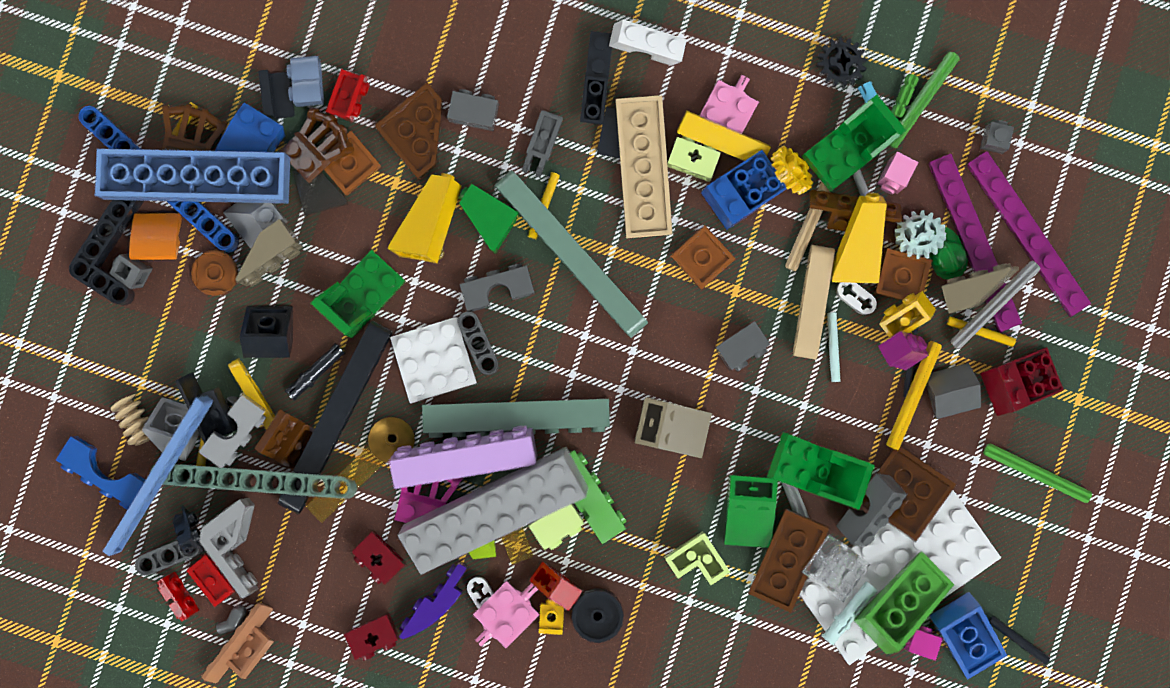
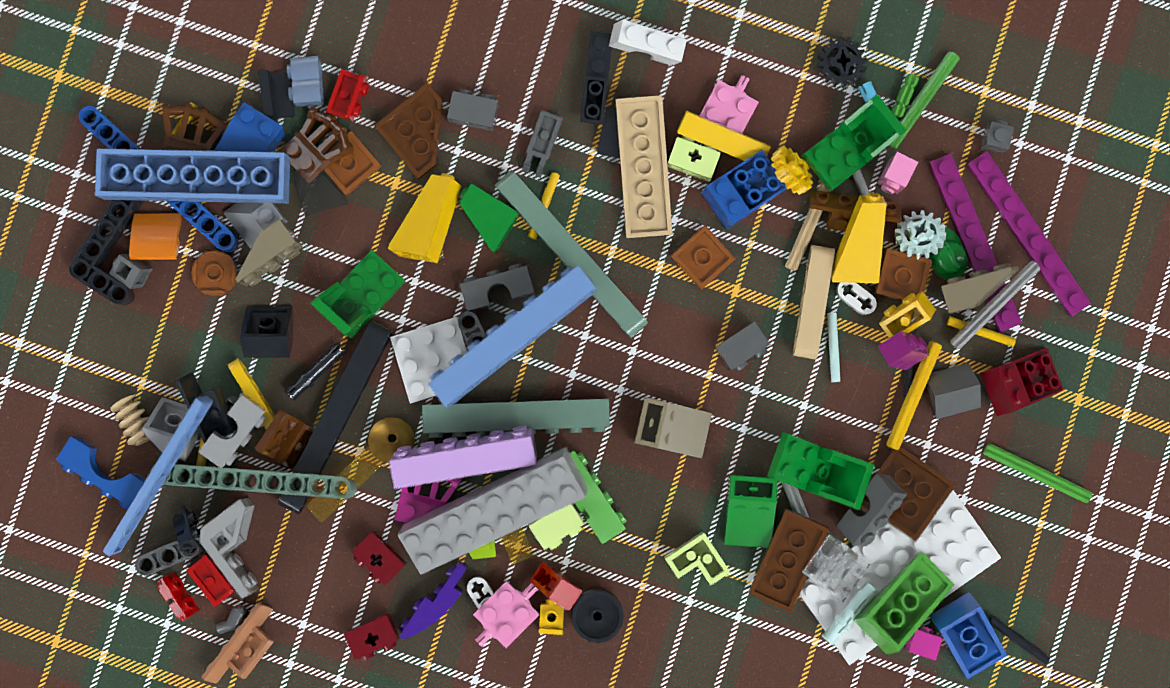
(512, 337): none -> medium blue brick

